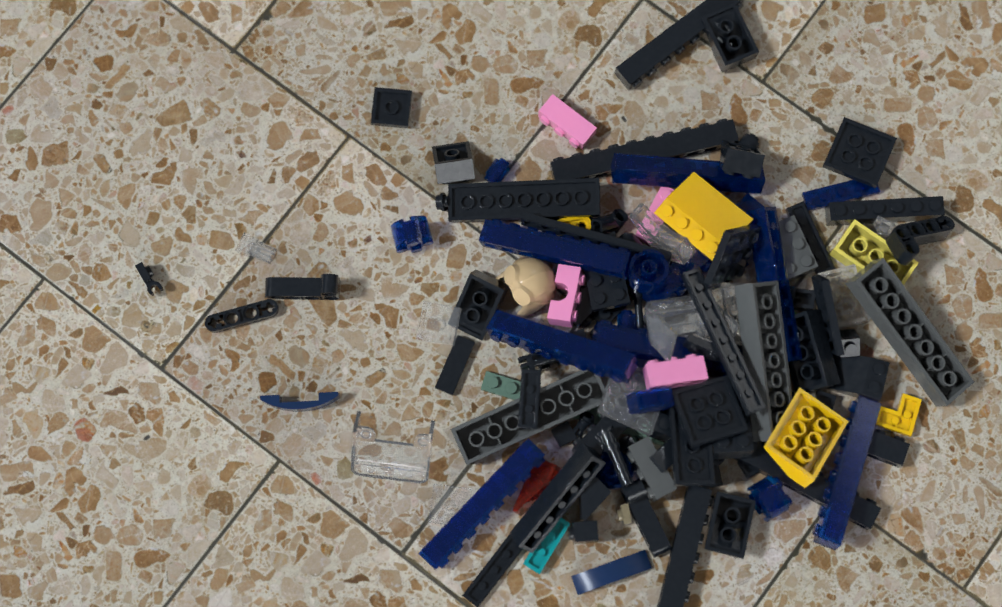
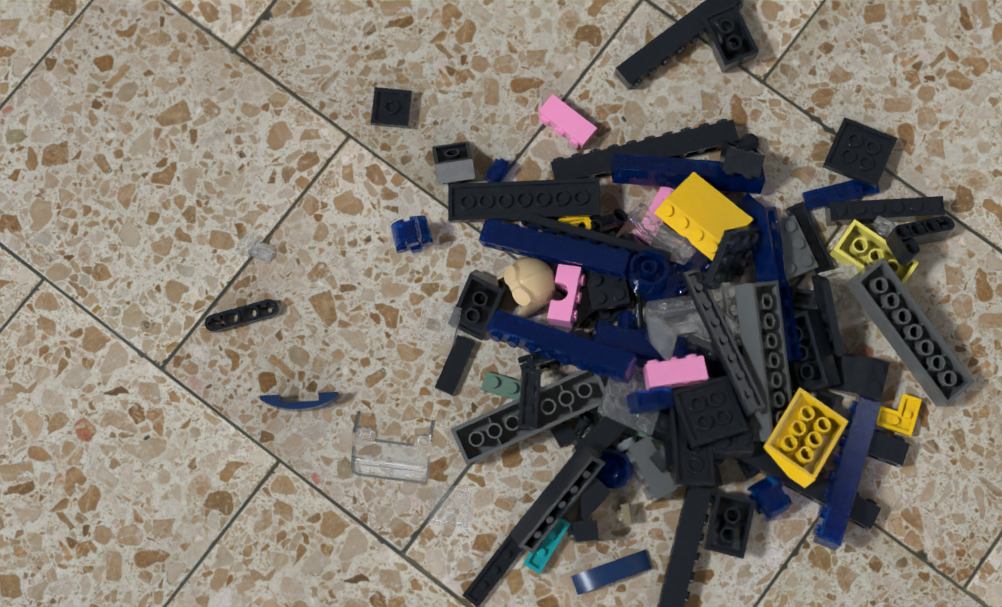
(146, 274): black plate -> none
(303, 288): black beam -> none
(441, 201): black plate -> none
(480, 505): clear blue brick -> none
(535, 486): clear red slope -> none
(612, 447): black pin -> none
(646, 518): black beam -> none
(850, 342): black brick -> none

